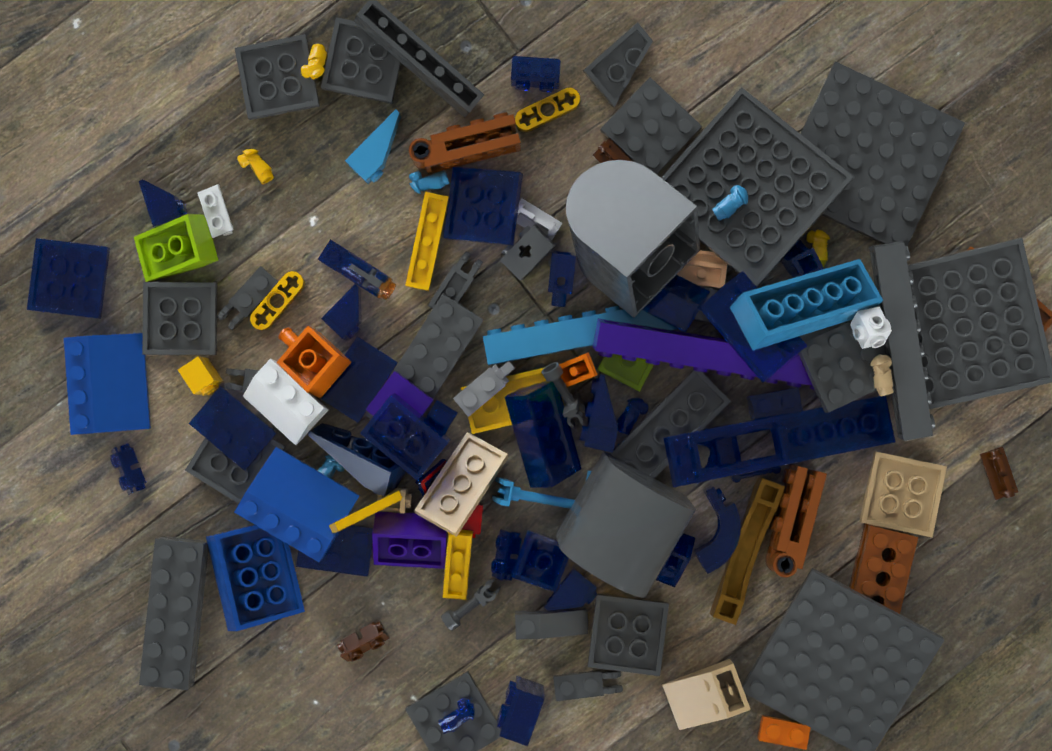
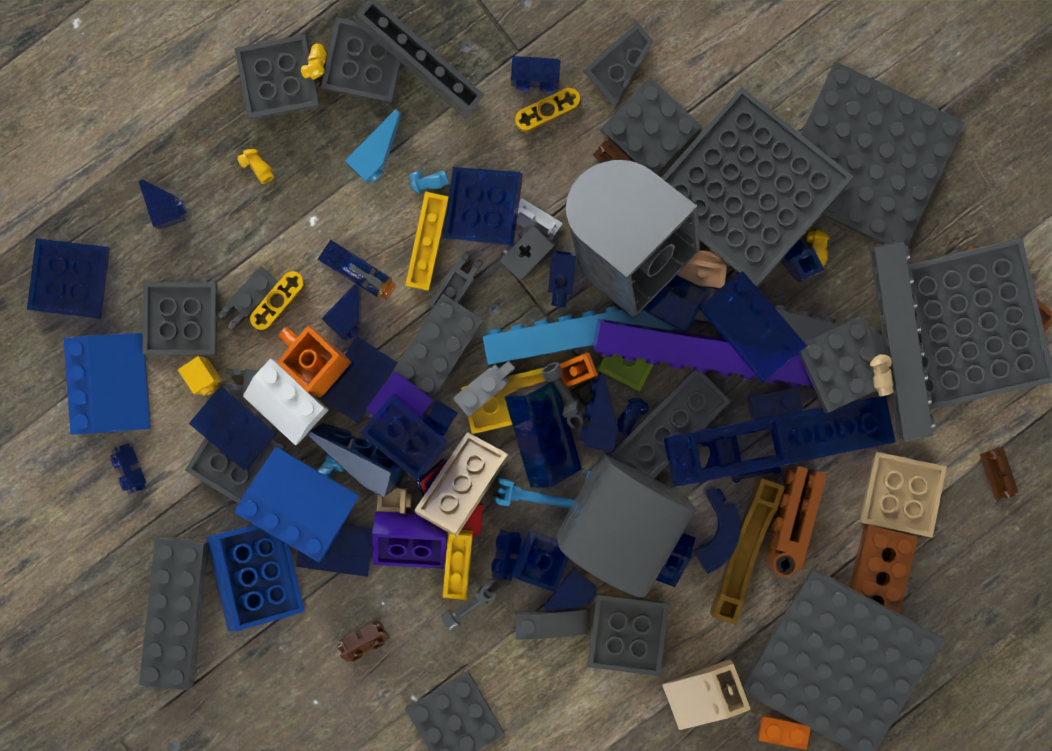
(176, 247): lime slope -> none
(215, 211): white hinge -> none
(365, 512): yellow tile -> none
(437, 158): dark orange hinge -> none
(455, 719): clear blue arm -> none
(521, 710): clear blue brick -> none
(585, 684): dark grey hinge -> none
(731, 202): dark azure arm -> none
(805, 304): dark azure brick -> none
(870, 327): white brick -> none

